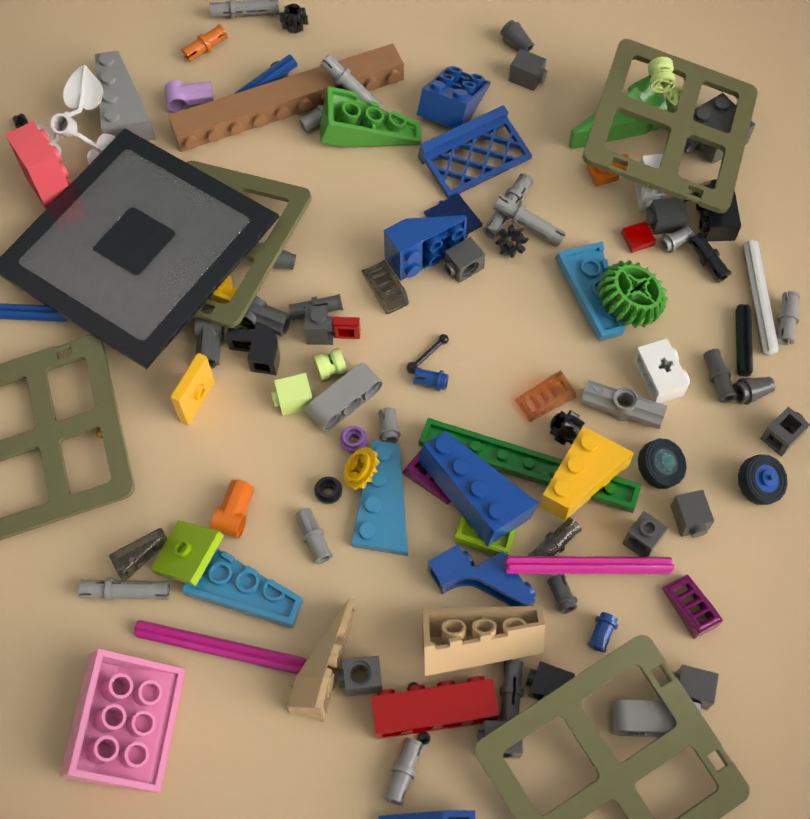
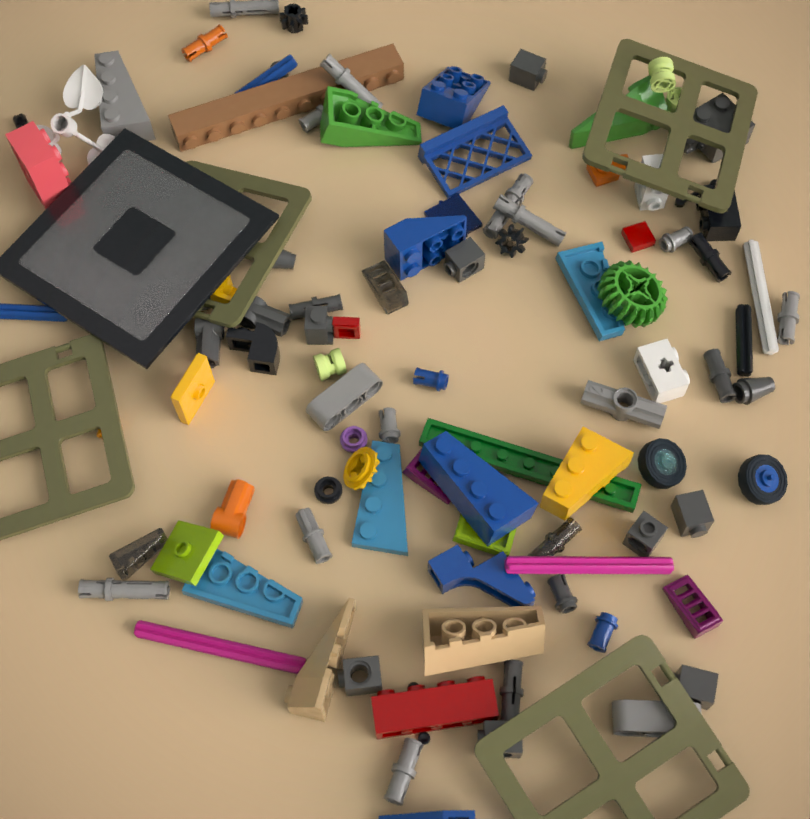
(123, 722): bright pink slope -> none
(181, 96): lavender piece -> none
(292, 394): yellowish green brick -> none
(411, 367): black hinge -> none
(516, 36): dark grey cone -> none
(546, 680): black brick -> none
(556, 379): clear orange slope -> none
(566, 427): black gear -> none
(667, 215): dark grey brick -> none
(785, 431): dark grey brick -> none

